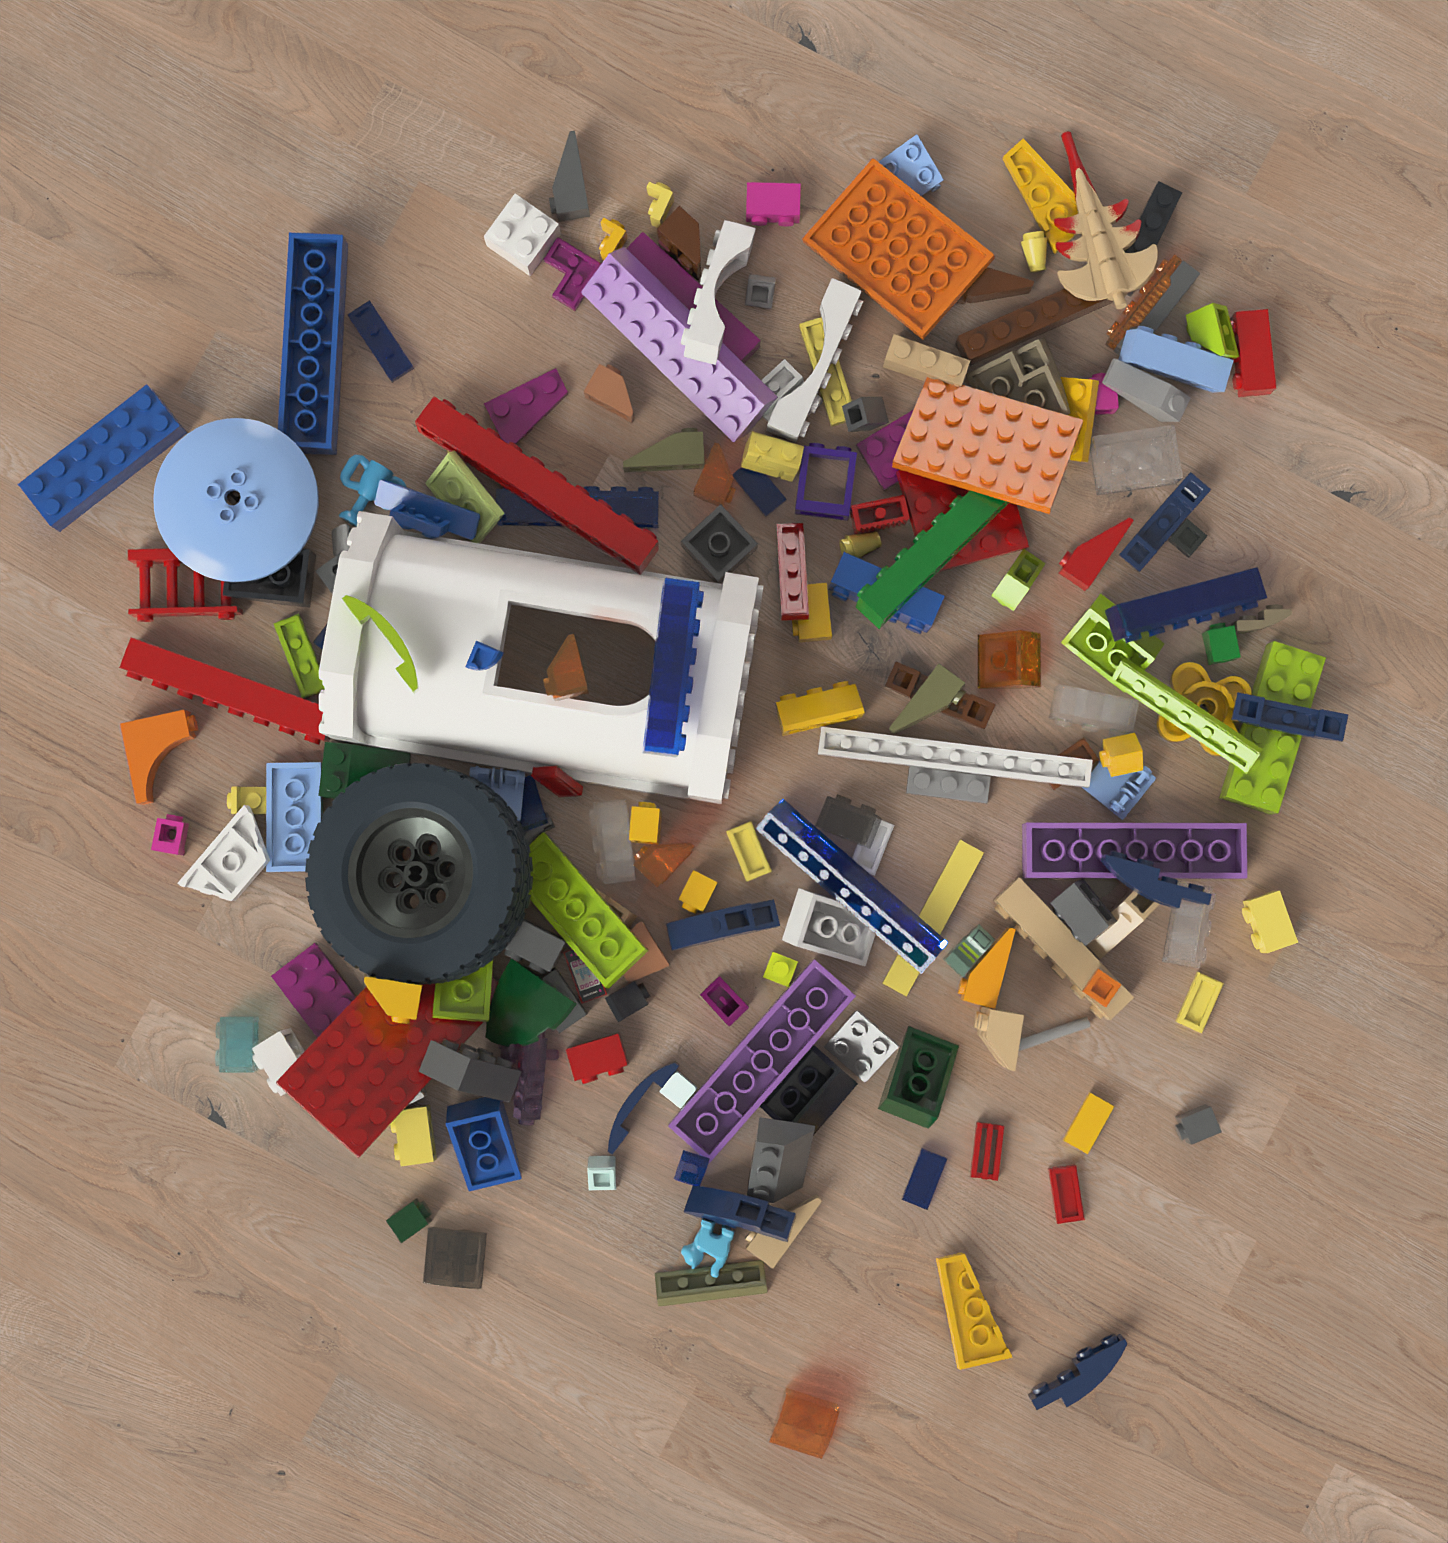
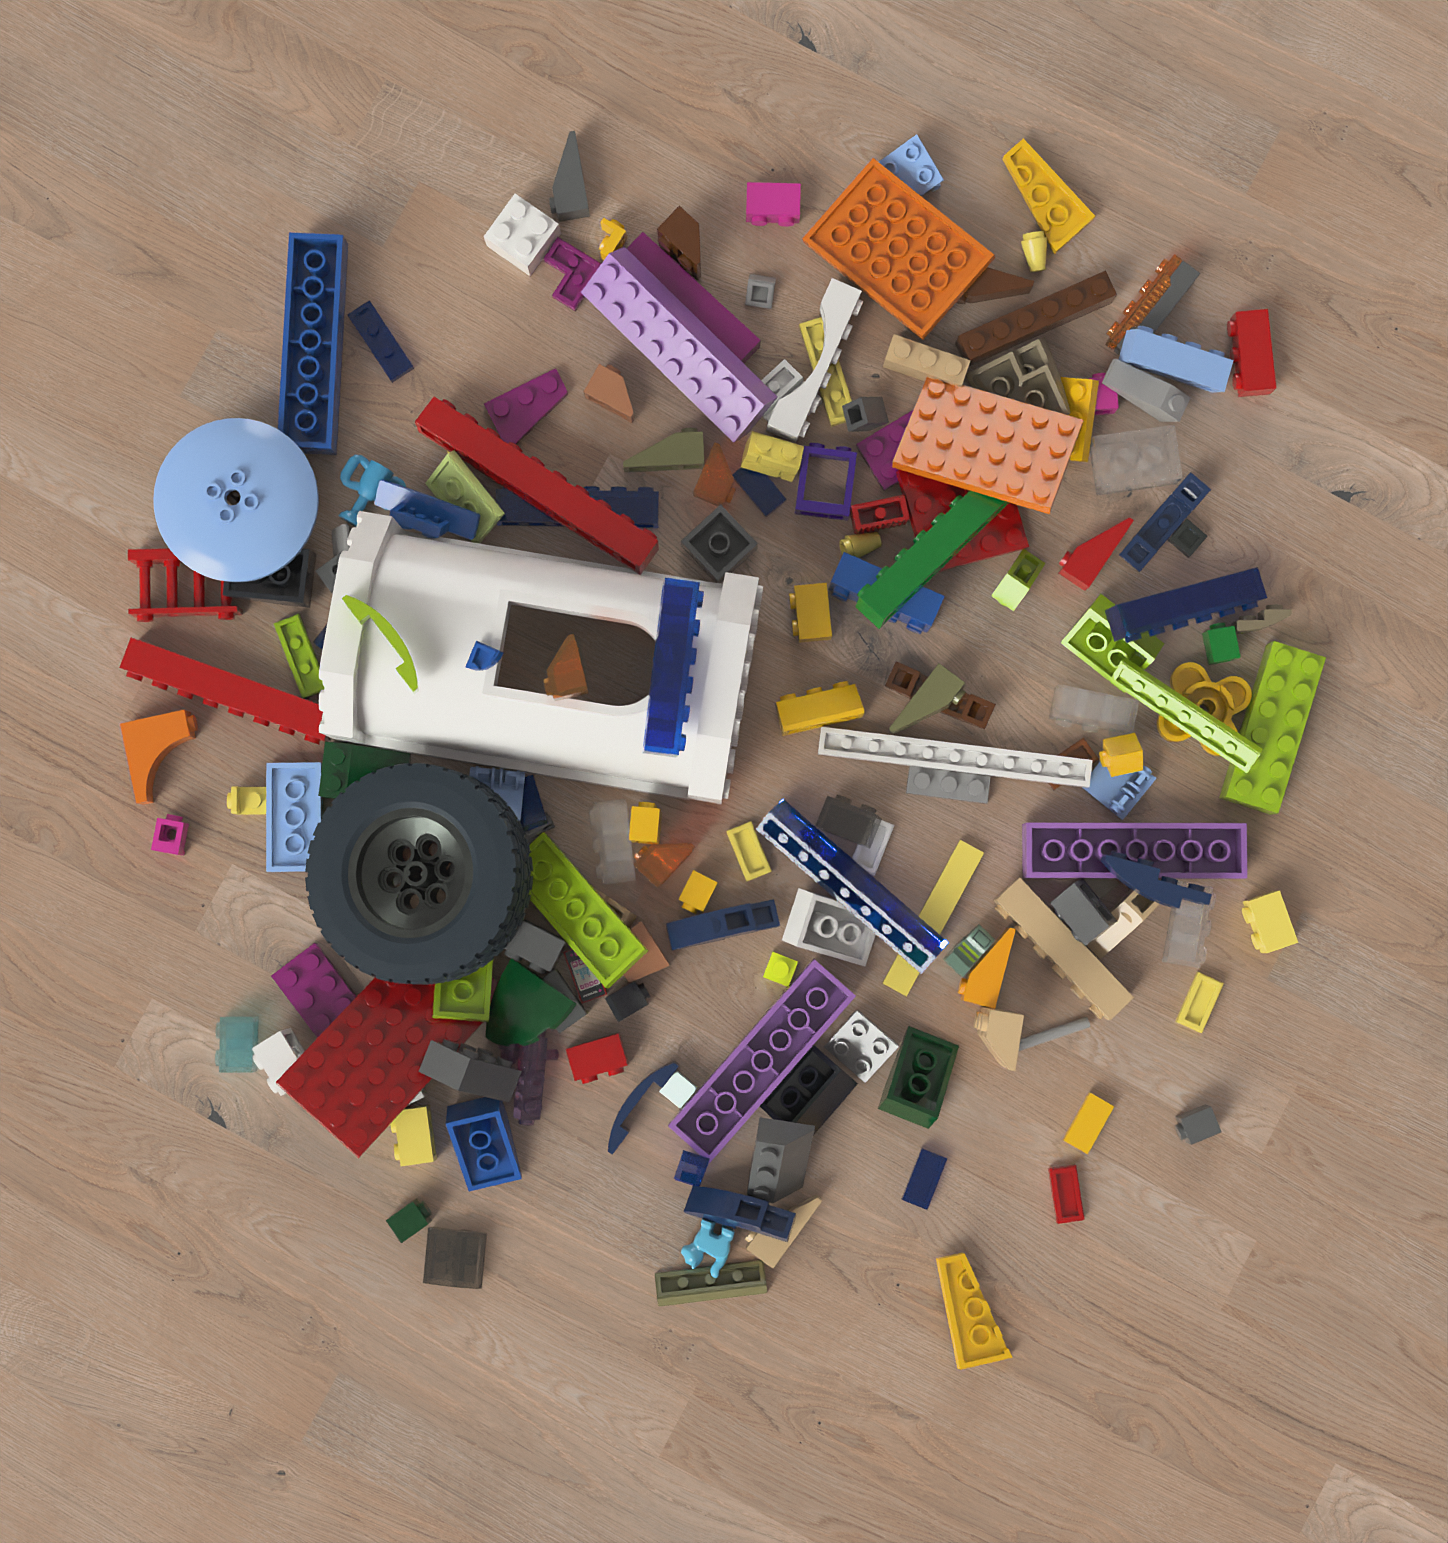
(102, 458): blue brick -> none
(230, 860): white wing -> none
(395, 997): yellow slope -> none
(557, 781): red tile -> none
(602, 1172): light aqua slope -> none
(659, 208): light yellow bracket -> none
(707, 329): white arch -> none
(724, 1001): magenta slope -> none
(792, 571): tile -> none
(804, 1423): clear orange slope -> none
(997, 1154): red tile -> none
(1009, 660): clear orange slope -> none
(1091, 1369): dark blue slope -> none
(1101, 987): orange plate -> none
(1109, 269): tan animal -> none
(1155, 217): black brick -> none
(1212, 329): lime slope -> none
(1289, 718): dark blue slope -> none

